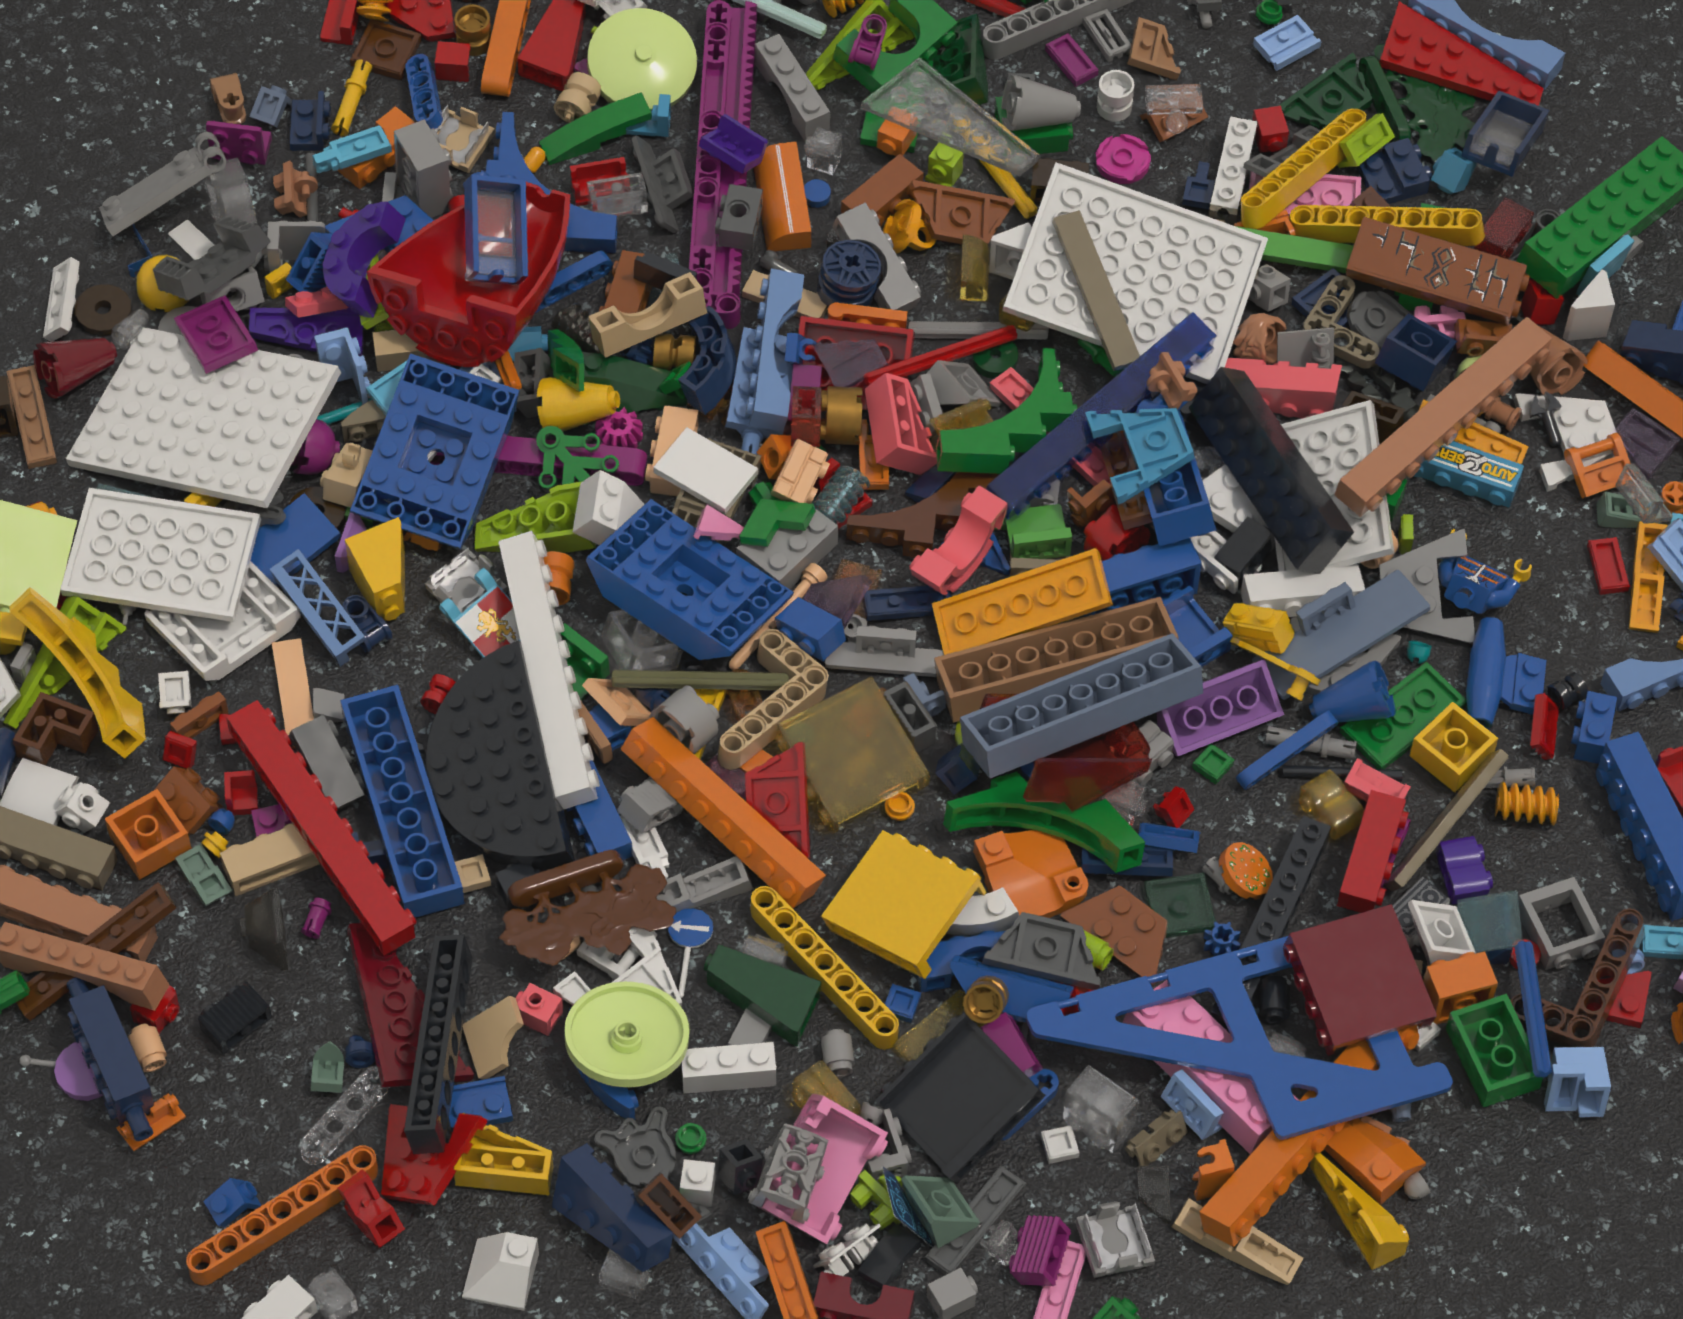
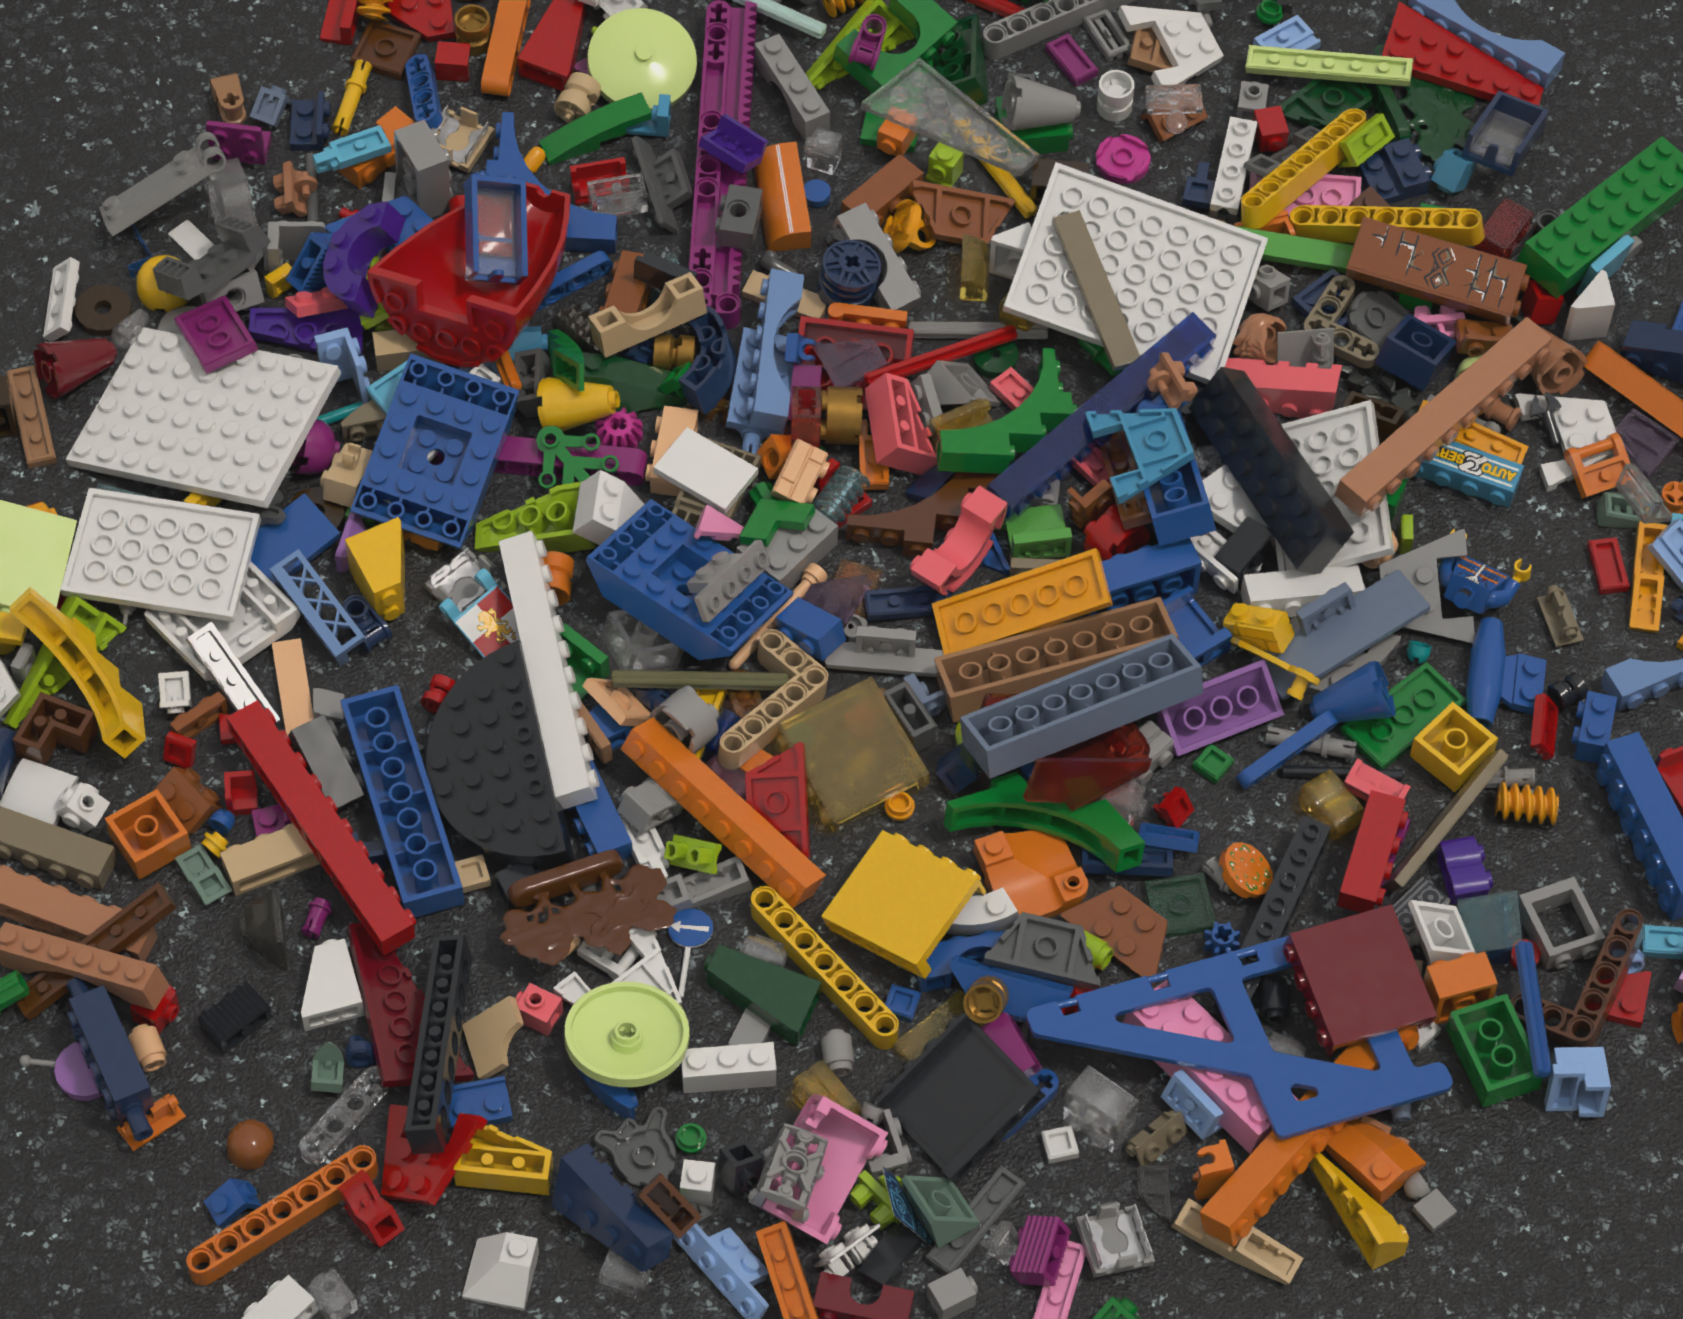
(226, 669): none -> tile
(249, 1144): none -> dark orange hair
(331, 987): none -> white slope
(693, 854): none -> lime hips
(725, 722): none -> clear blue cone
(726, 578): none -> light grey bracket
(1183, 38): none -> white wing
(1251, 97): none -> light grey brick
(1329, 65): none -> yellowish green tile
(1434, 1210): none -> light grey tile
(1559, 617): none -> dark tan hinge

